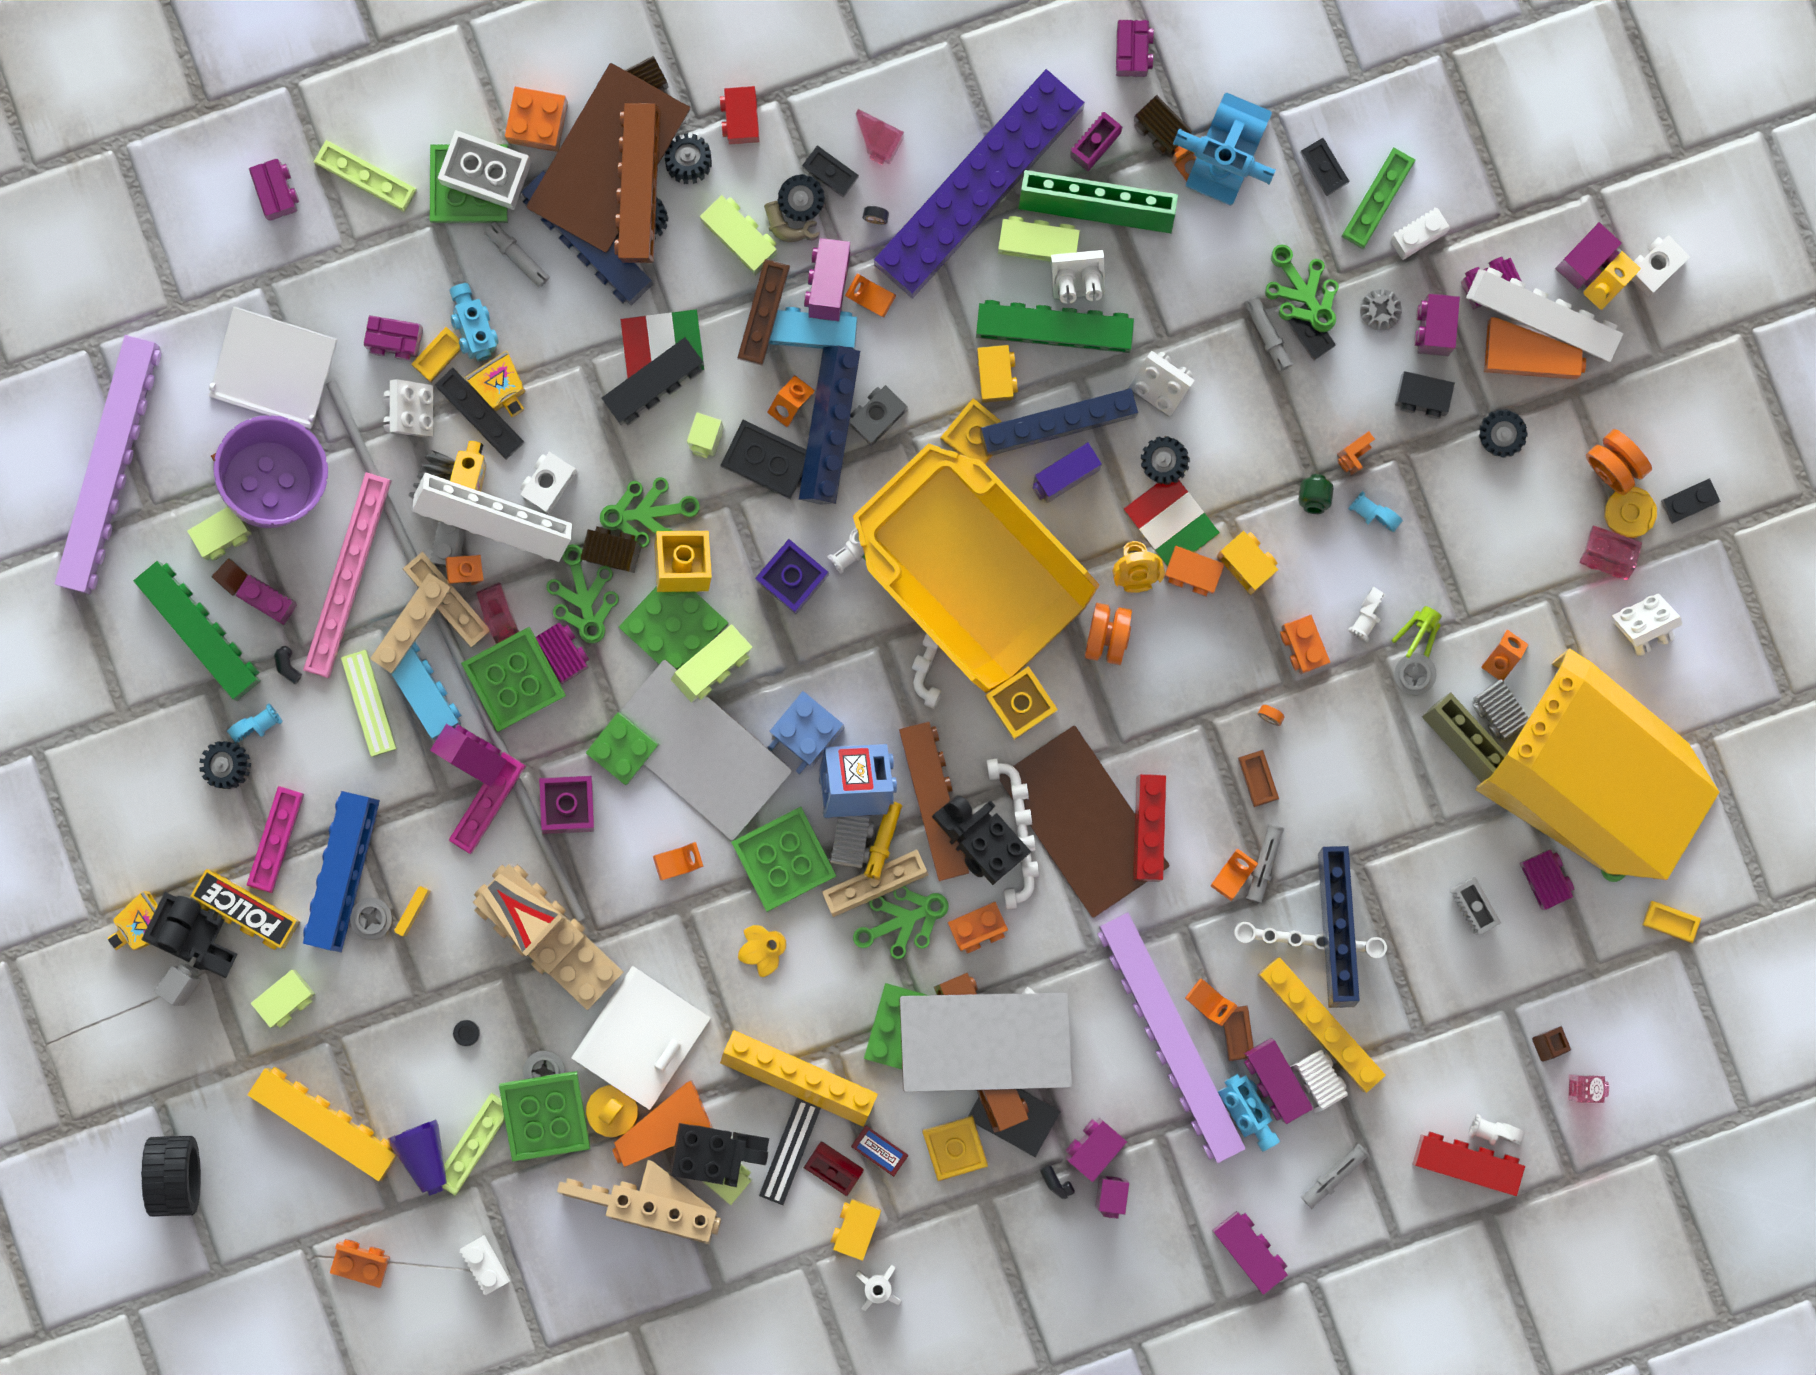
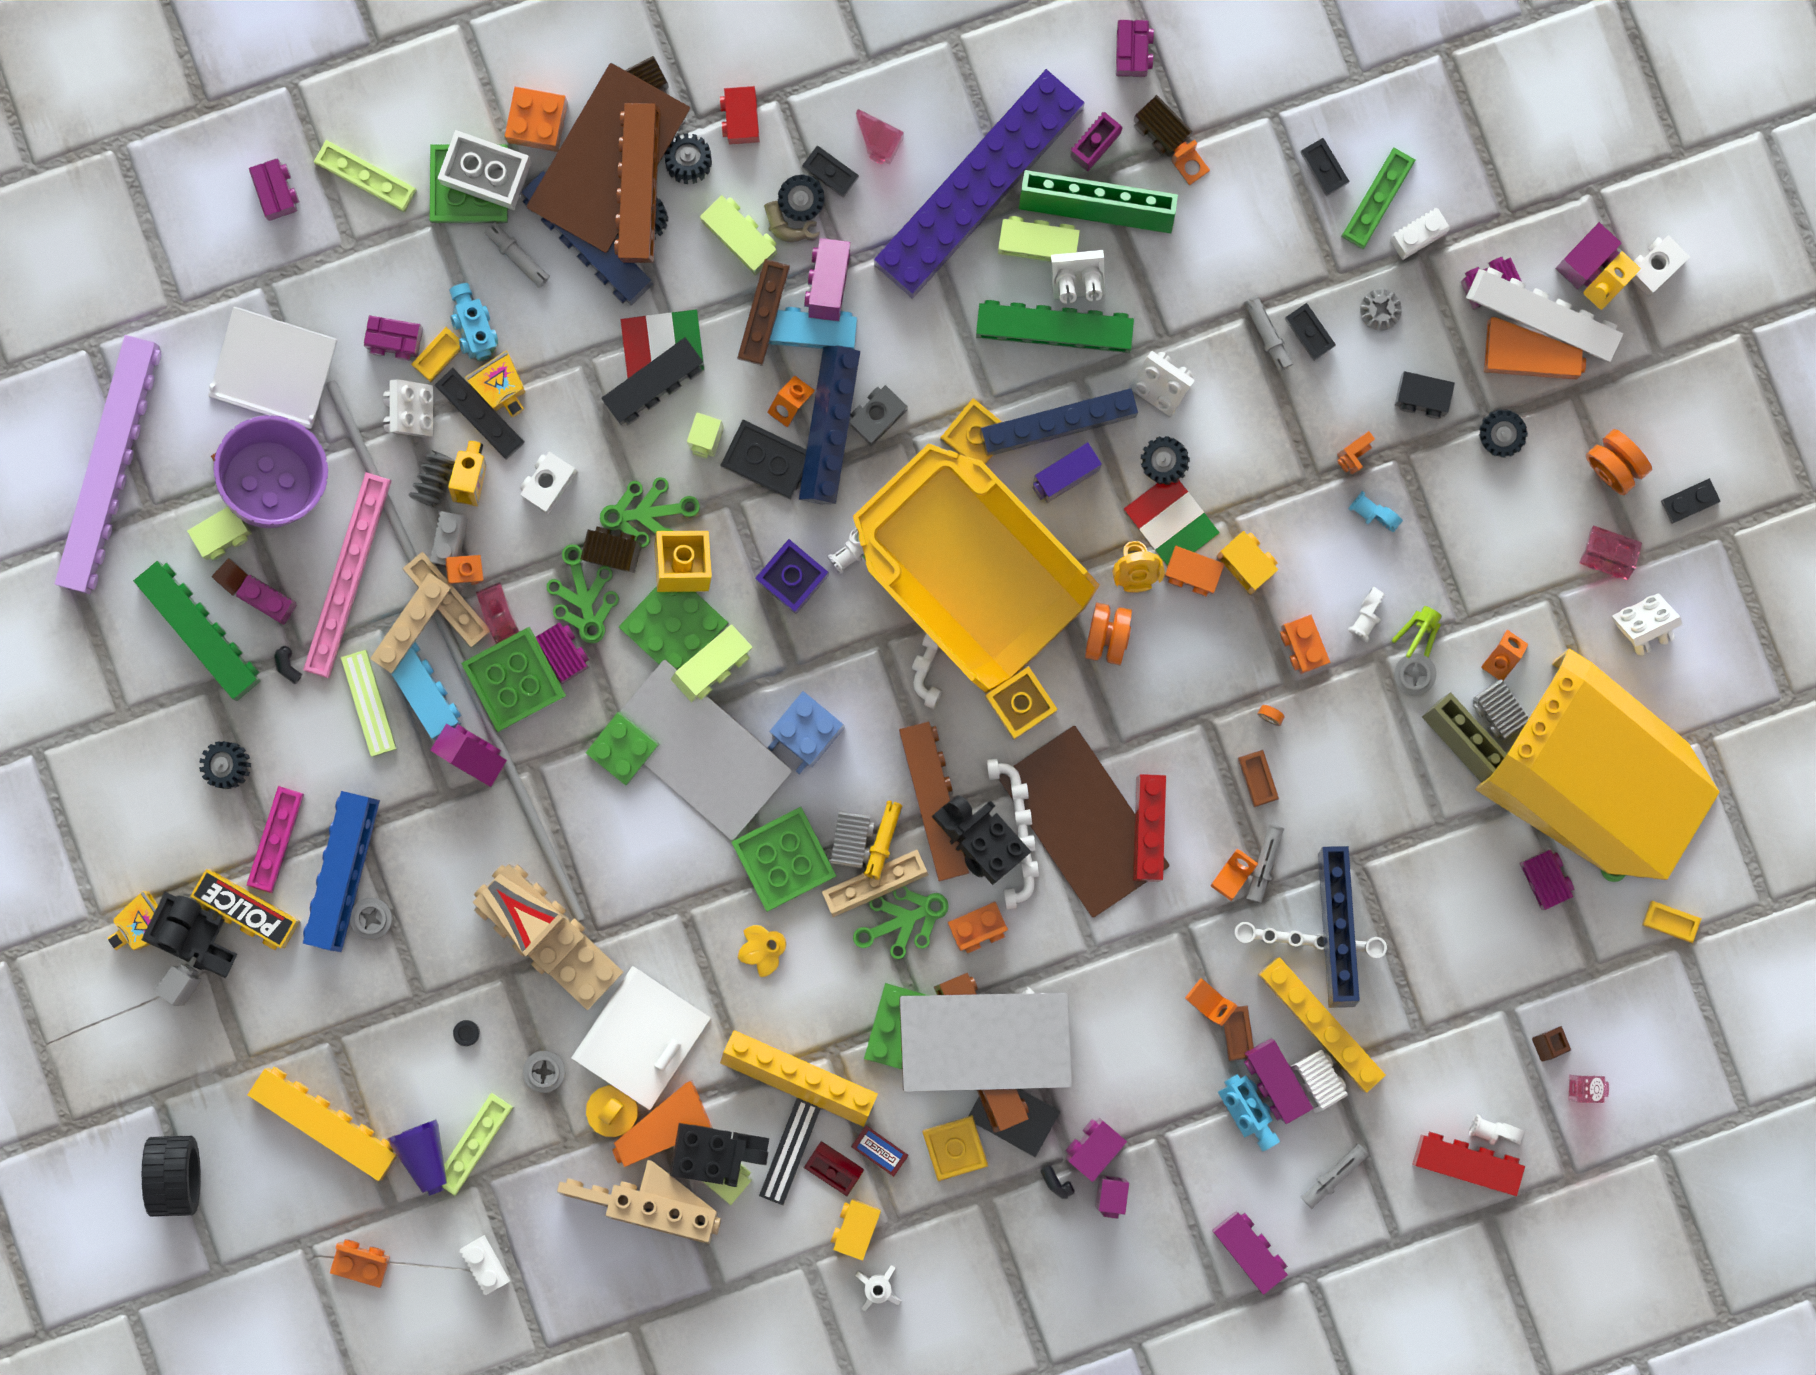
(259, 723): medium azure connector -> none
(283, 999): yellowish green brick -> none
(412, 911): yellow tile -> none
(486, 806): dark pink tile -> none
(491, 517): white brick -> none
(544, 1116): bright green plate -> none
(566, 805): magenta brick -> none
(677, 861): orange bracket -> none
(851, 783): medium blue container -> none
(870, 295): orange bracket -> none
(875, 215): black tile -> none
(995, 373): yellow brick -> none
(1171, 1037): lavender brick -> none
(1227, 150): dark azure plate -> none
(1303, 292): bright green plant -> none
(1316, 494): dark green head -> none
(1437, 325): magenta brick -> none
(1475, 906): light grey brick -> none
(1630, 514): yellow tile -> none

